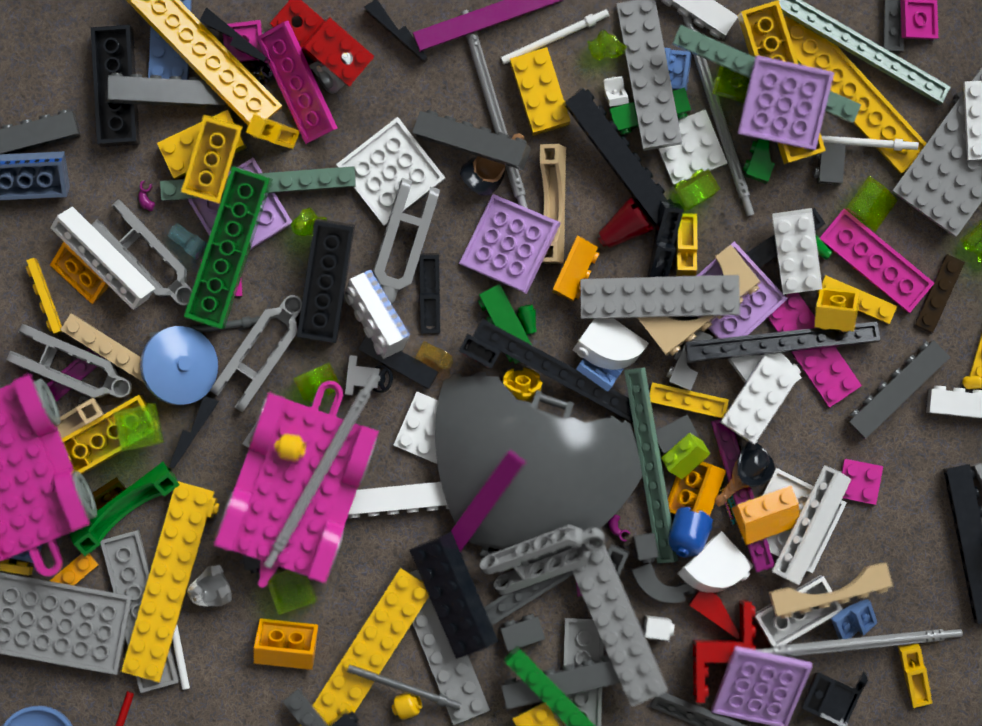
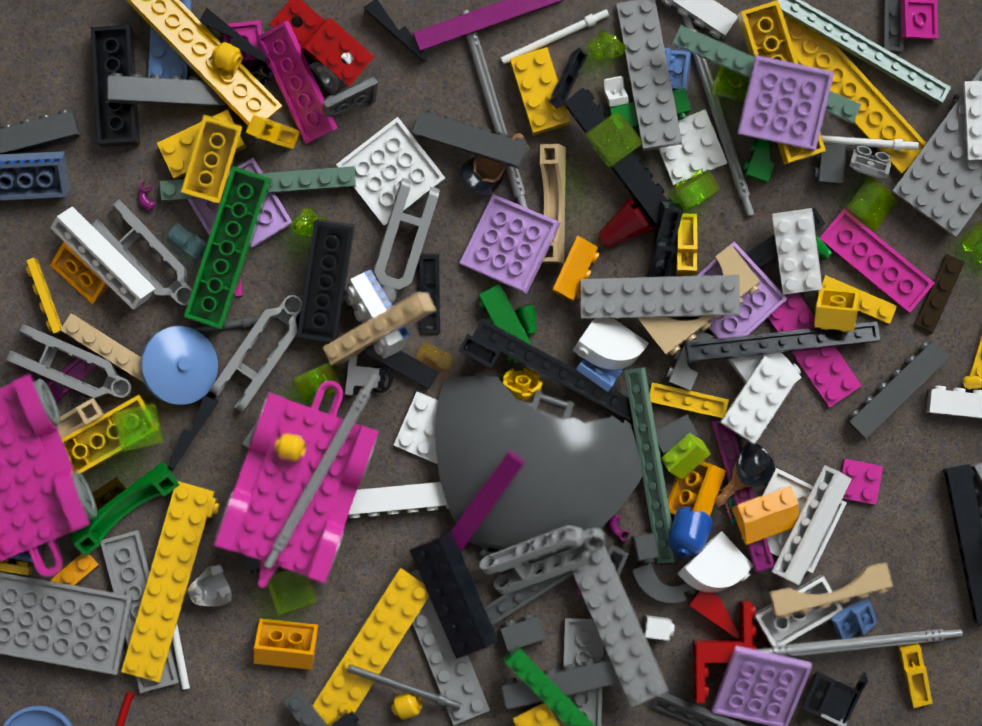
(227, 56): none -> yellow head
(363, 92): none -> dark grey wing
(396, 317): none -> tan arch
(567, 78): none -> black piece
(613, 139): none -> clear neon green slope
(867, 164): none -> light grey slope

